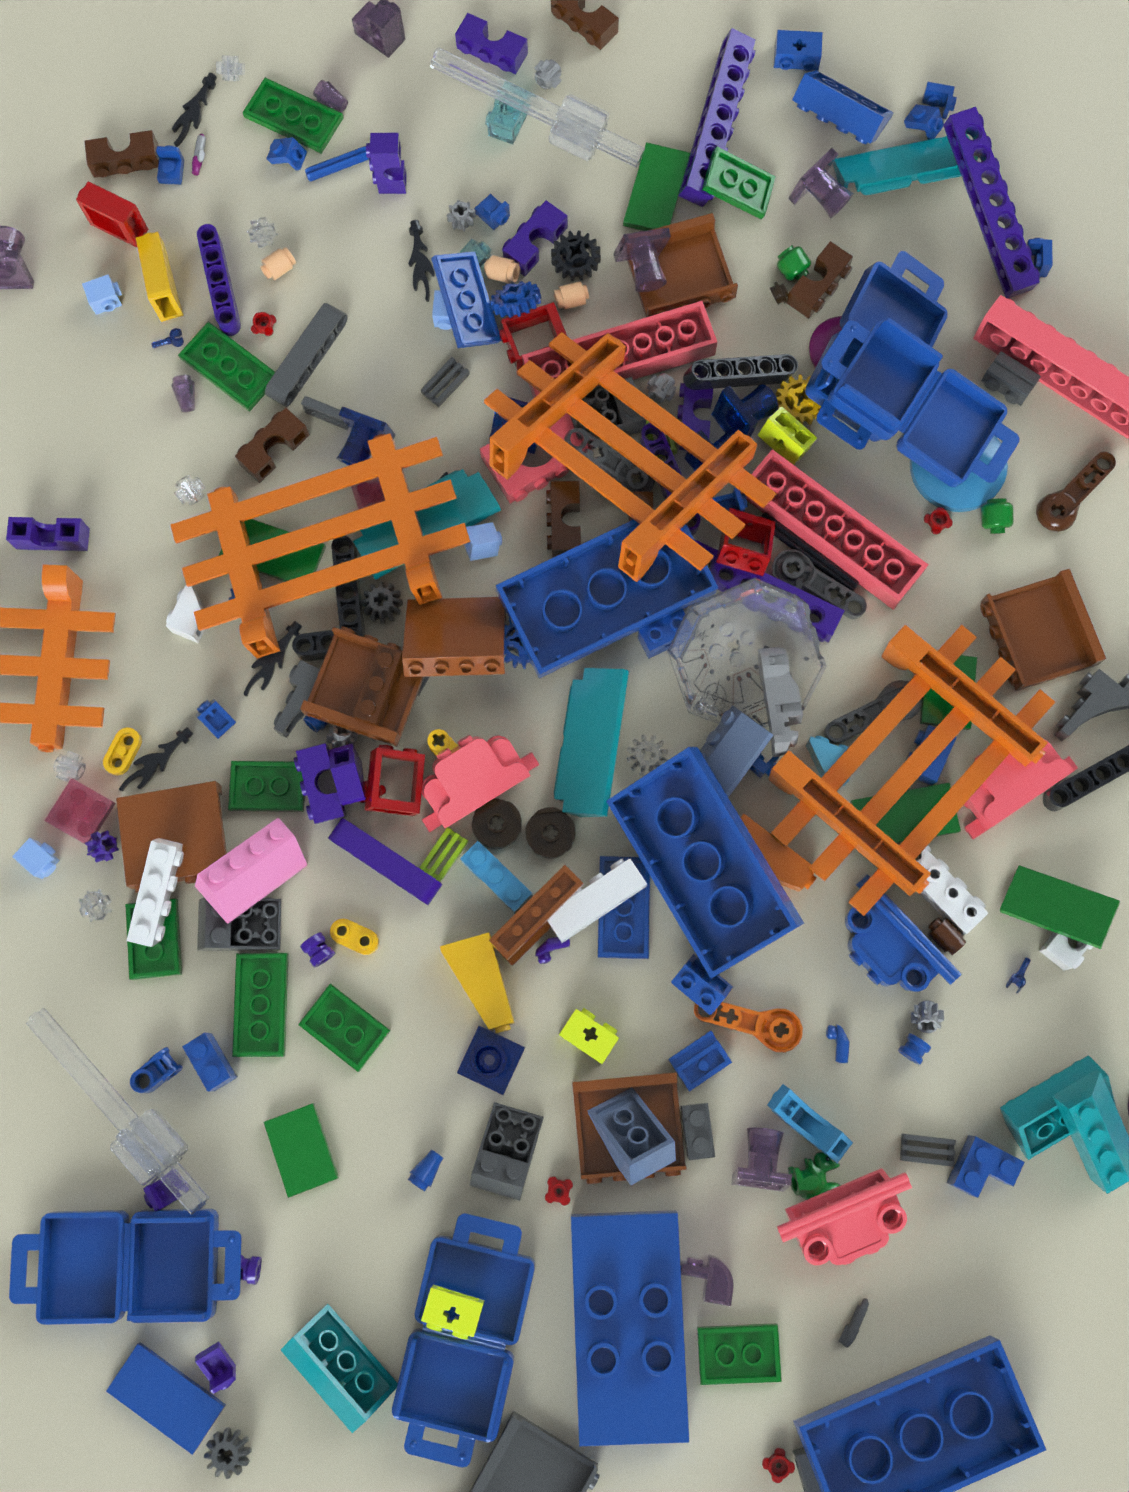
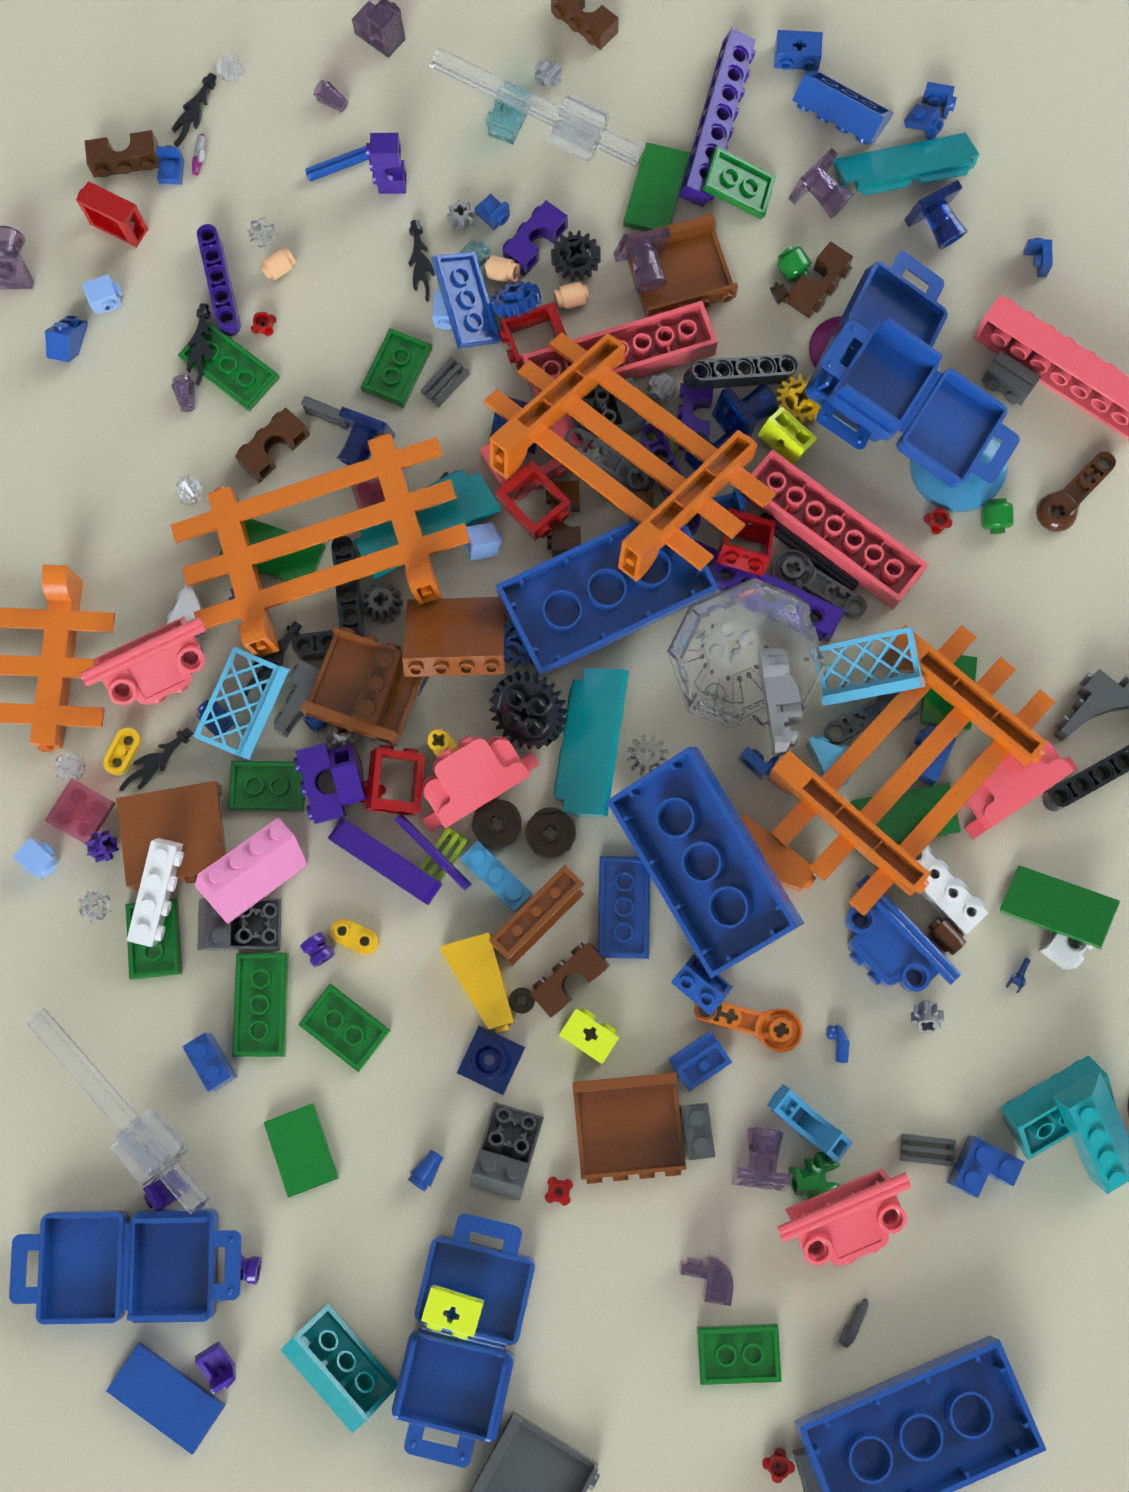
(65, 338): none -> blue slope
(65, 535): dark purple arch -> none
(151, 664): none -> coral brick
(158, 276): yellow slope -> none
(159, 1068): blue piece -> none
(170, 340): clear blue hand -> none
(201, 346): none -> black piece
(233, 1462): dark grey gear -> none
(261, 713): none -> medium azure fence
(287, 151): blue bracket -> none
(293, 115): green tile -> none
(306, 354): dark grey beam -> none
(396, 367): none -> green tile
(433, 852): none -> dark purple bar
(505, 53): dark purple arch -> none
(516, 994): none -> dark brown plate
(521, 481): none -> red window
(528, 710): none -> black gear
(550, 944): dark purple arm -> none
(551, 992): none -> reddish brown arch
(597, 899): white brick -> none
(629, 1328): blue plate -> none
(633, 1136): sand blue slope -> none
(659, 635): blue brick -> none
(734, 747): sand blue slope -> none
(879, 686): none -> medium azure fence
(914, 1049): blue wheel -> none
(939, 215): none -> clear blue plant
(980, 193): dark purple brick -> none
(1043, 630): dark orange panel -> none

